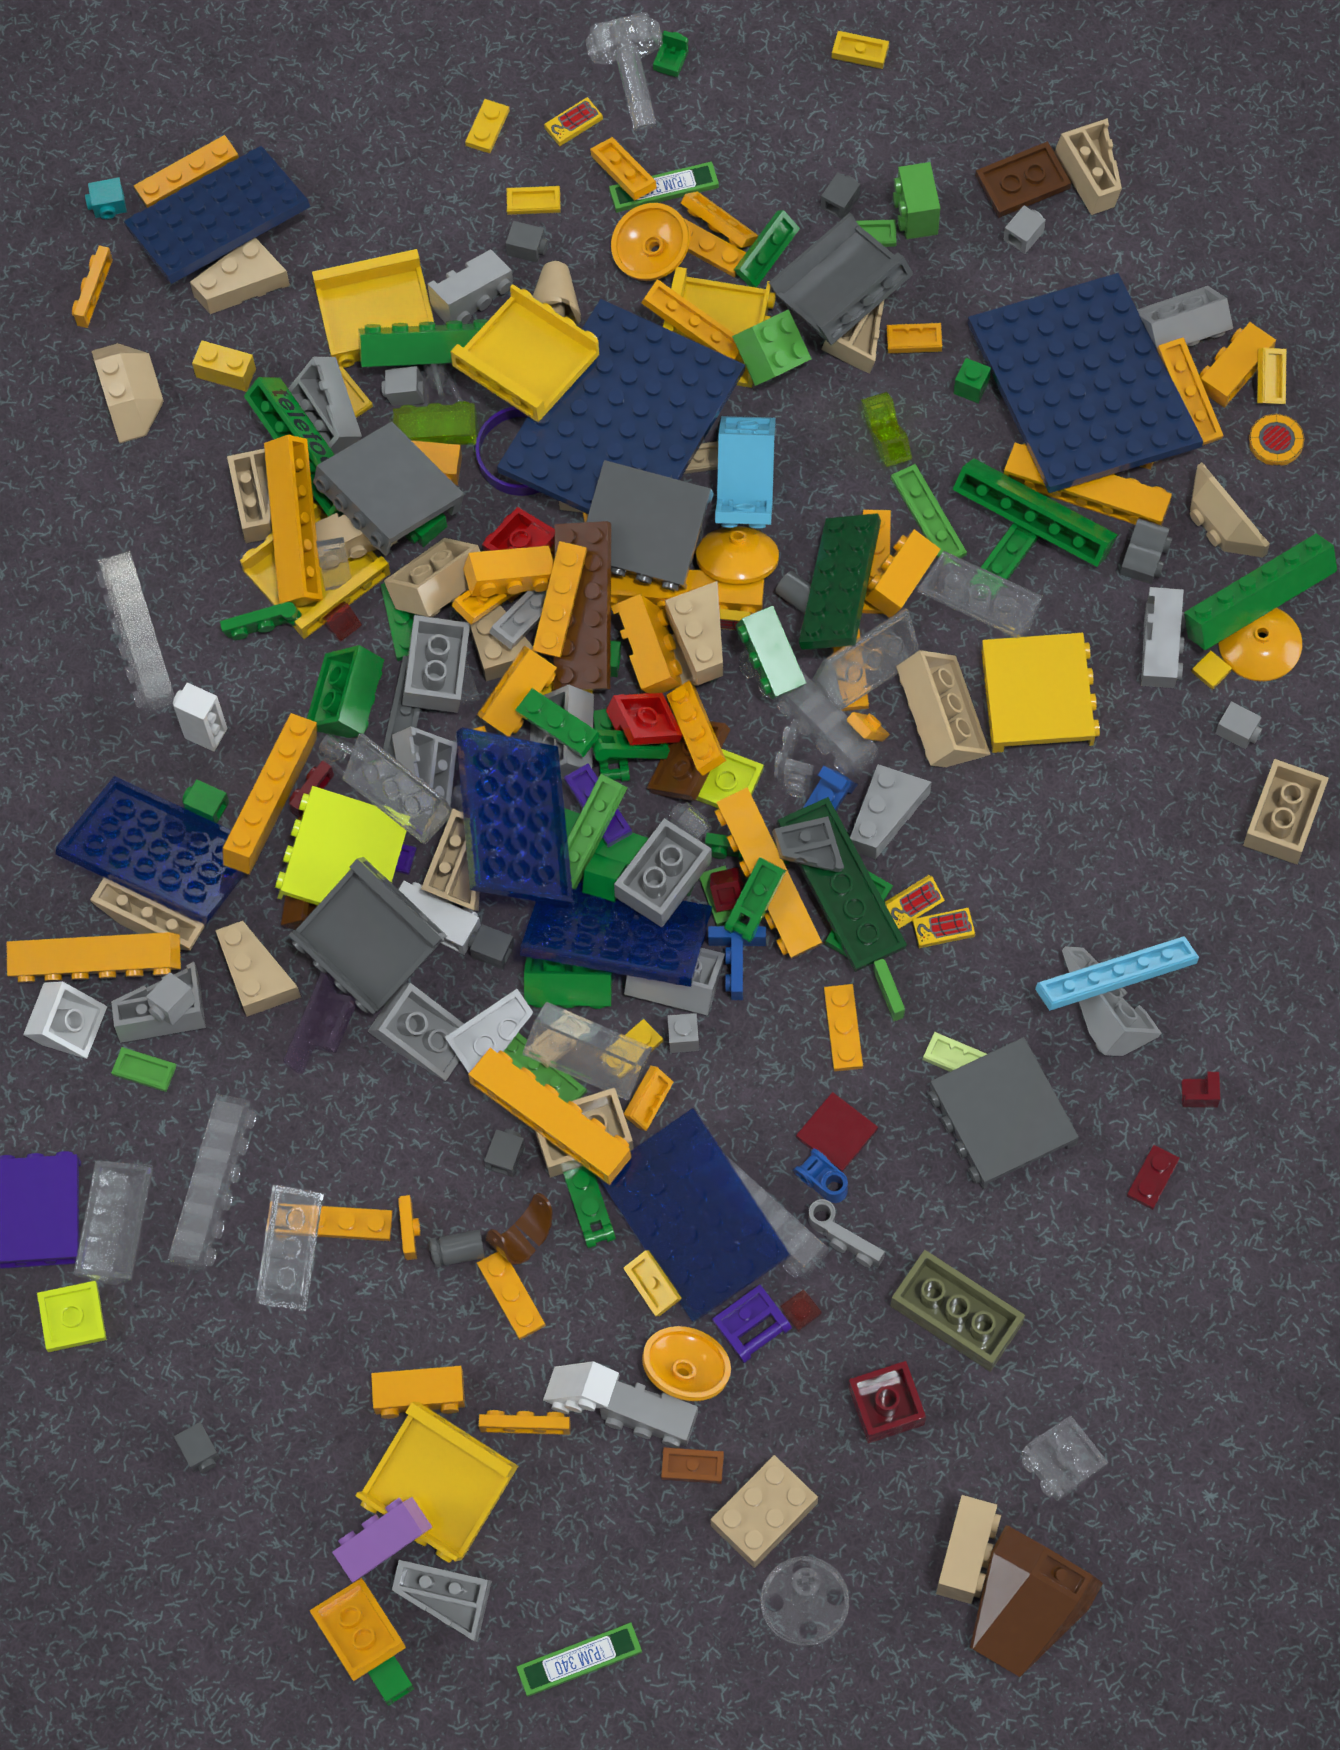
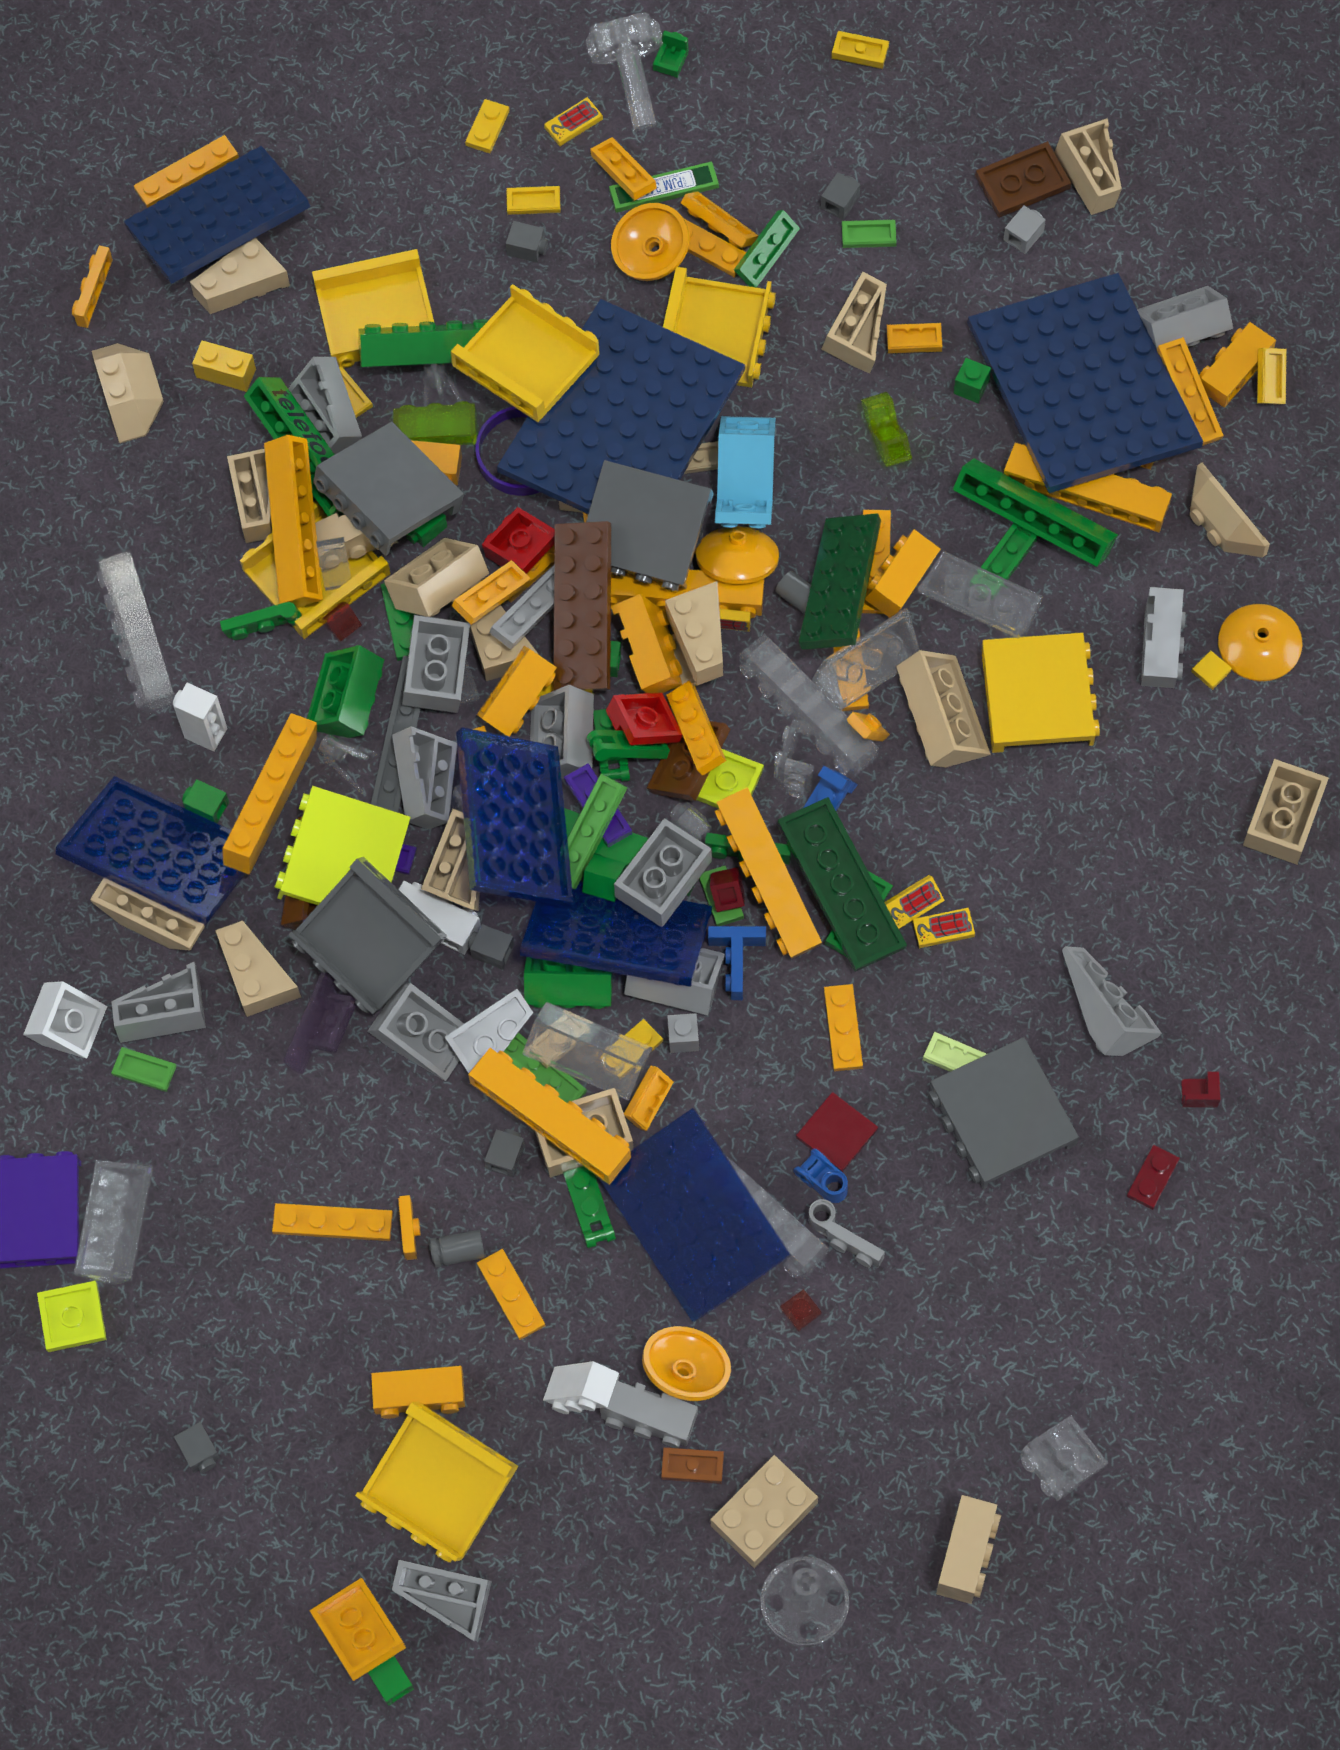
(93, 956): light orange brick -> none
(106, 198): teal brick -> none
(170, 999): light grey brick -> none
(211, 1183): clear brick -> none
(289, 1248): clear slope -> none
(317, 777): dark red plate -> none
(381, 1538): medium lavender brick -> none
(396, 790): clear slope -> none
(403, 386): light grey brick -> none
(471, 288): light grey wedge -> none
(508, 571): light orange brick -> none
(524, 1422): light orange plate -> none
(534, 1223): reddish brown piece -> none
(557, 290): tan cone -> none
(557, 722): green plate -> none
(559, 599): light orange plate -> none
(579, 1659): tile -> none
(652, 1283): yellow plate -> none
(690, 319): light orange plate -> none
(746, 1315): dark purple plate -> none
(755, 898): green plate -> none
(770, 653): wedge -> none
(771, 347): bright green brick -> none
(809, 844): dark grey wing -> none
(840, 279): dark grey panel -> none
(886, 808): light grey wedge -> none
(887, 1402): dark red brick -> none
(888, 989): bright green tile -> none
(917, 201): bright green brick -> none
(927, 511): bright green tile -> none
(957, 1310): olive brick -> none
(1028, 1601): reddish brown wedge -> none
(1116, 973): medium azure tile -> none
(1145, 550): dark grey brick -> none
(1239, 726): light grey brick -> none
(1260, 591): green brick -> none
(1276, 439): tile -> none

